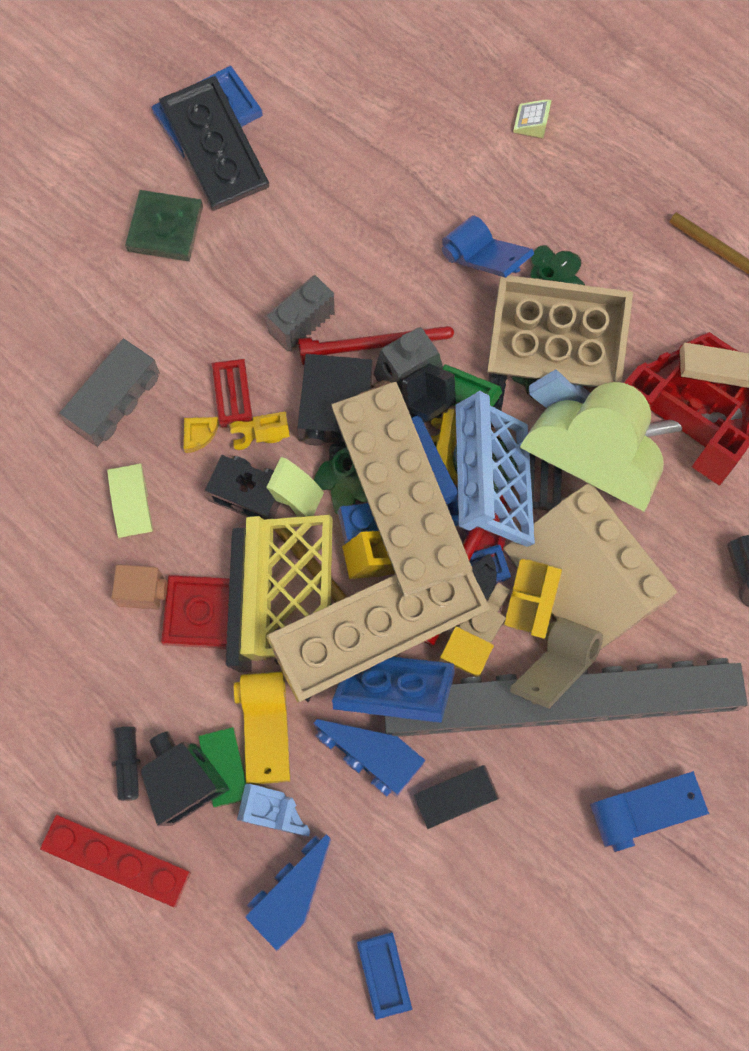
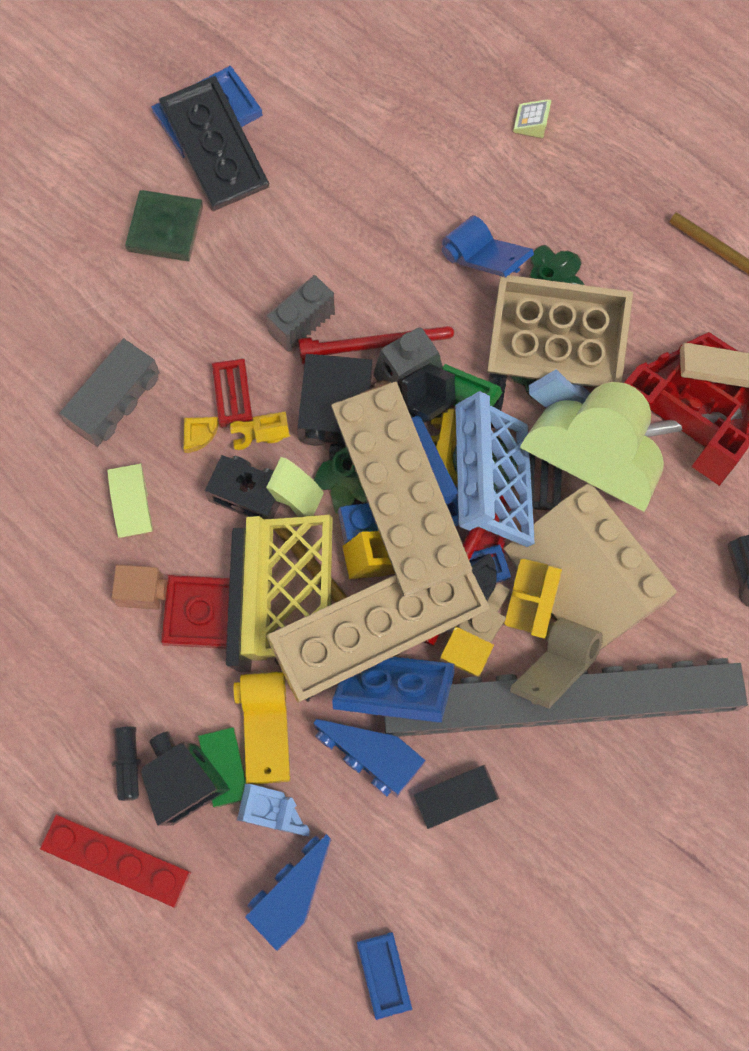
(648, 810): blue door -> none

